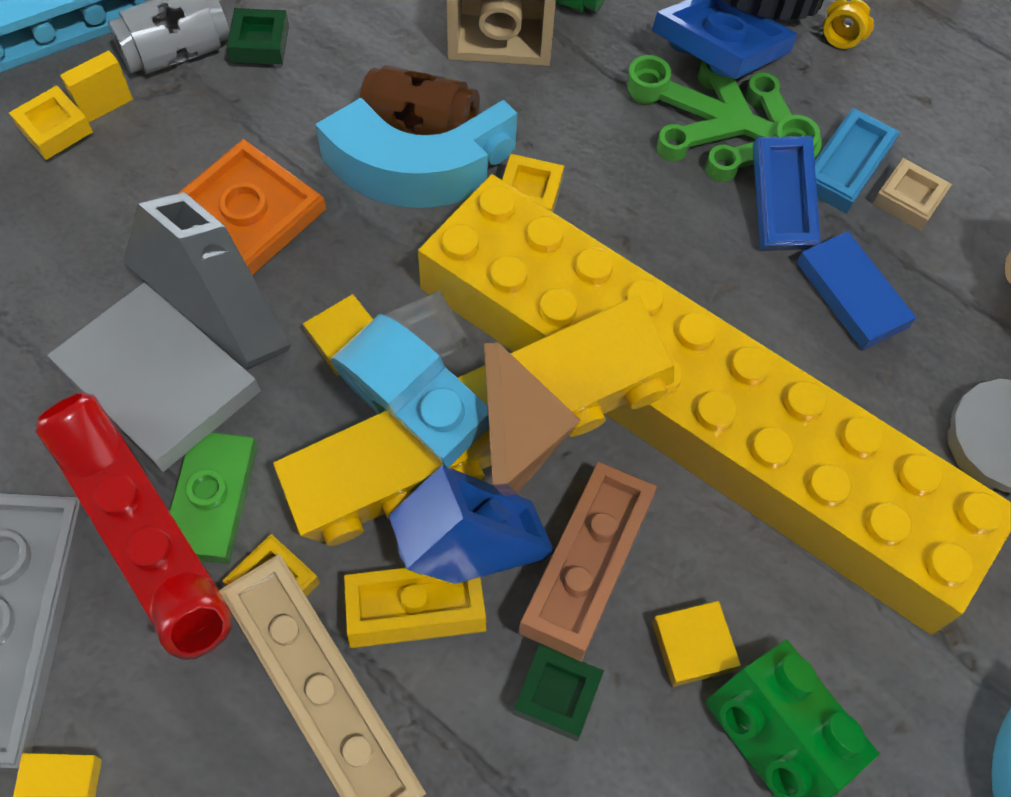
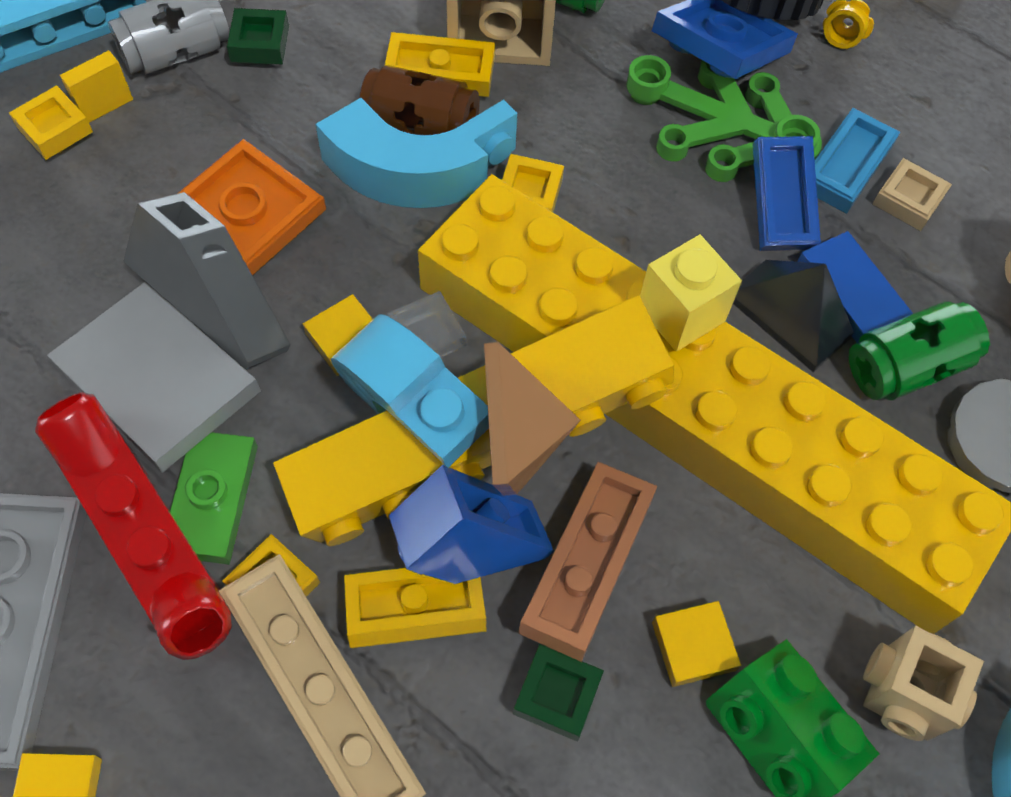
(444, 57): none -> yellow plate
(689, 292): none -> light yellow brick
(796, 308): none -> black slope
(919, 350): none -> green piece
(921, 685): none -> tan brick

